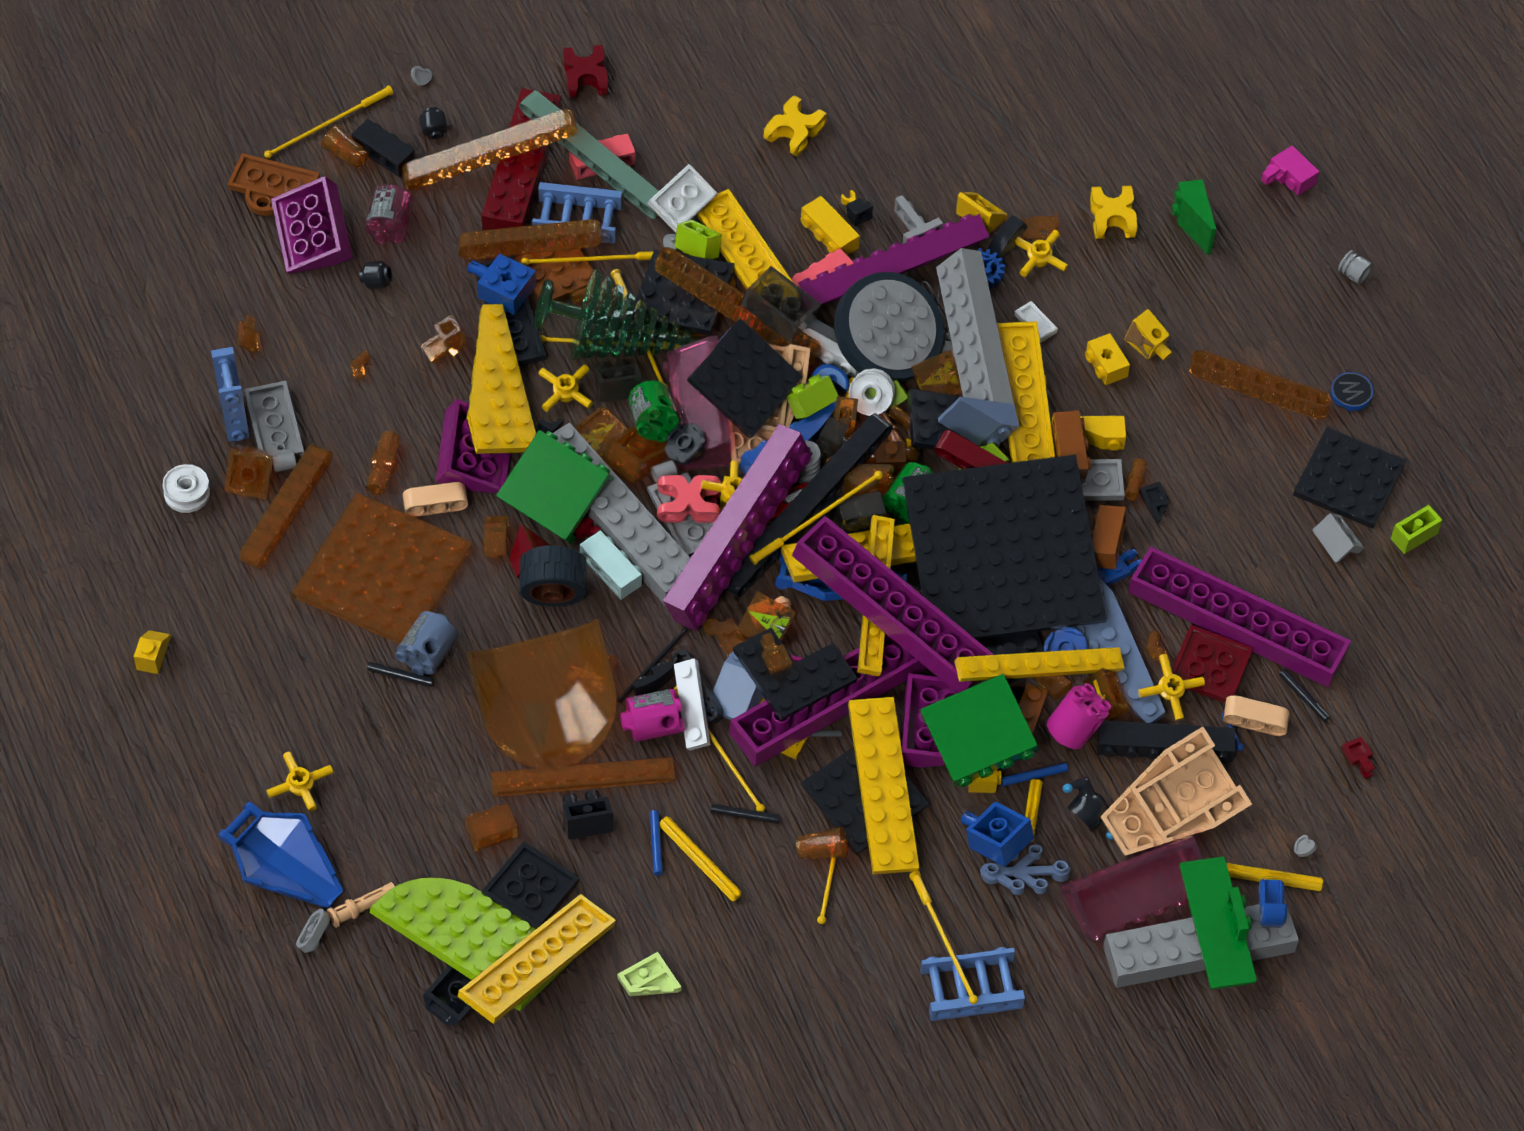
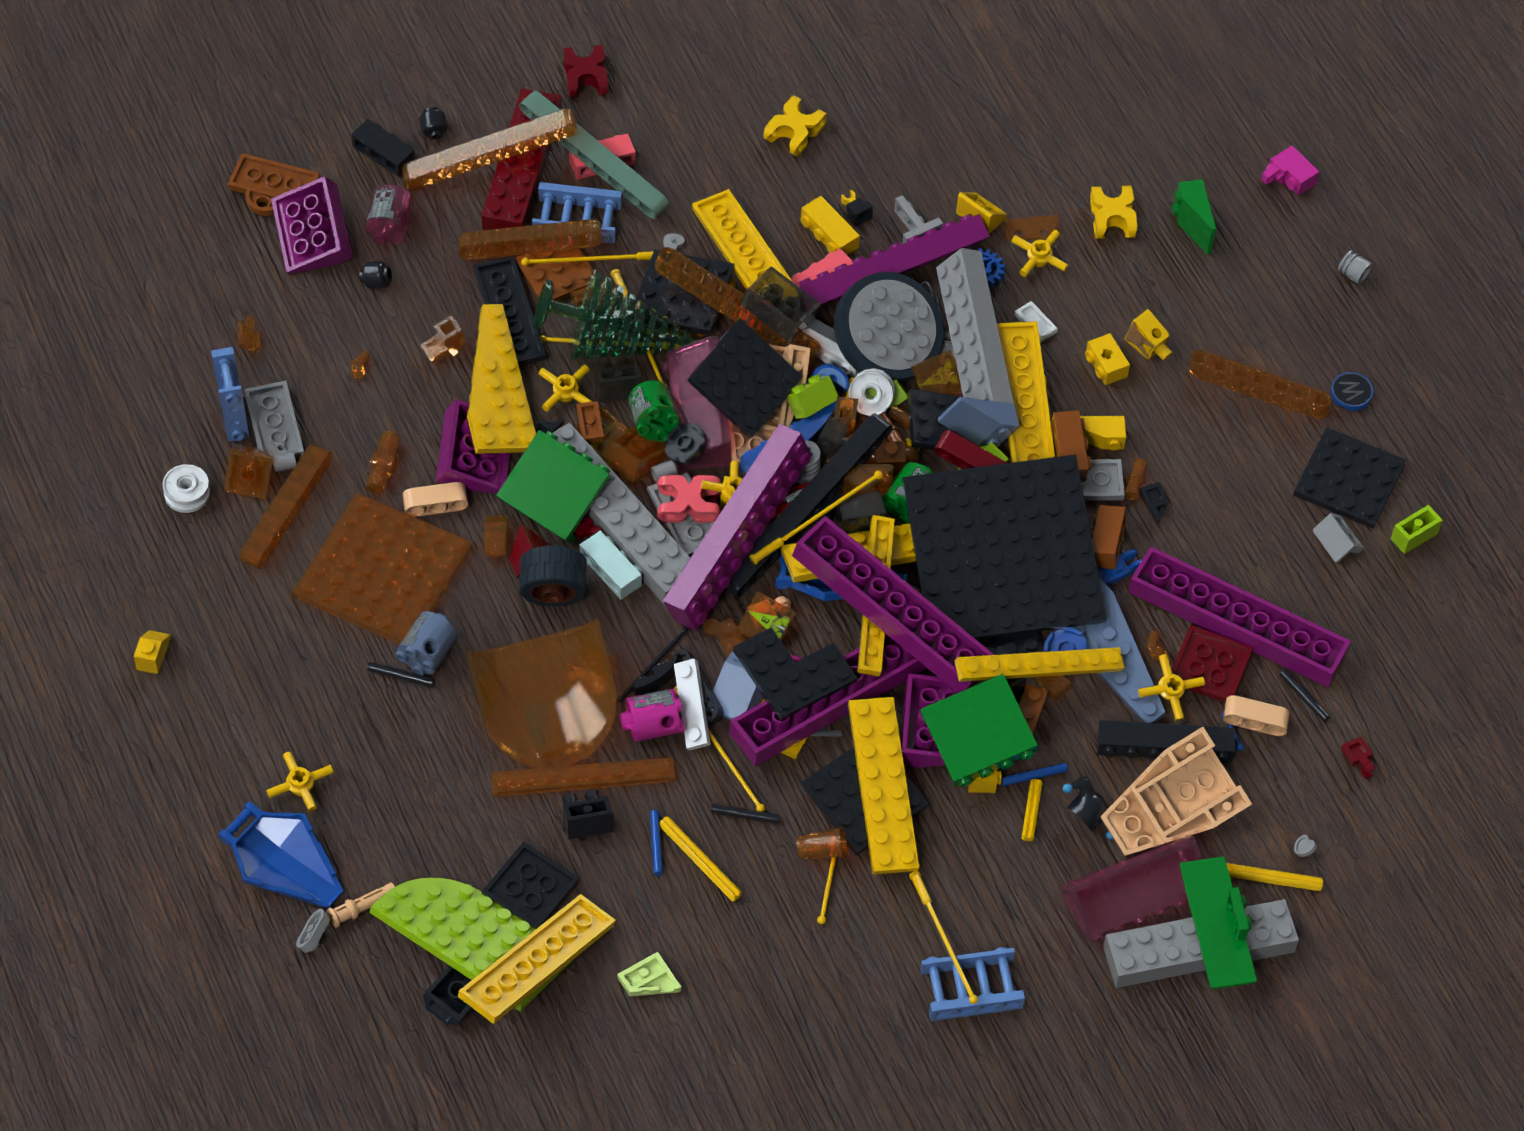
(344, 146): clear orange plant -> none
(364, 103): yellow piece -> none
(421, 76): light grey piece -> none
(490, 827): clear orange brick -> none
(504, 282): blue brick -> none
(590, 422): none -> dark orange plate
(682, 197): white tile -> none
(697, 240): lime brick -> none
(774, 656): clear orange plate -> none
(994, 872): sand blue plant -> none
(998, 833): blue brick -> none
(1003, 240): black slope -> none
(1078, 716): dark pink cylinder -> none
(1109, 688): clear orange brick -> none
(1271, 904): blue animal -> none

